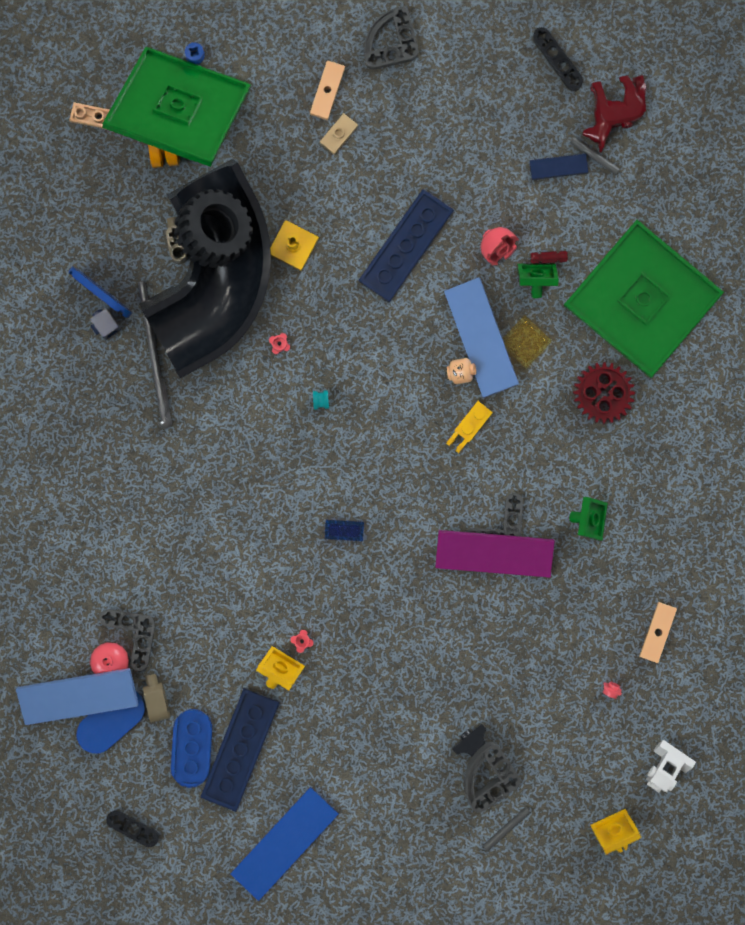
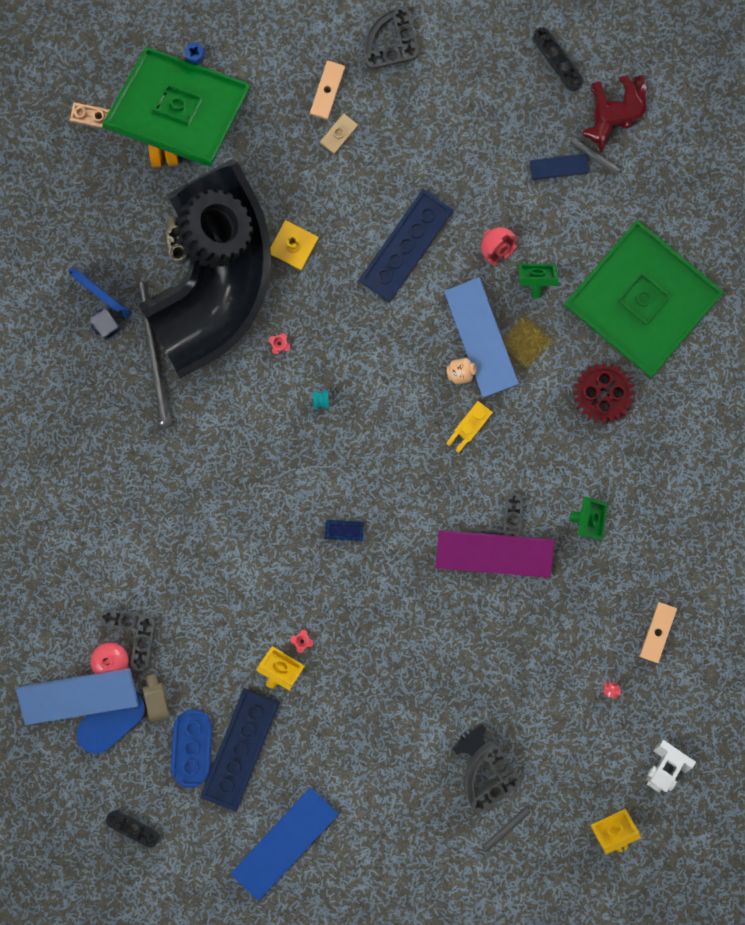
(548, 257): dark red axle -> none

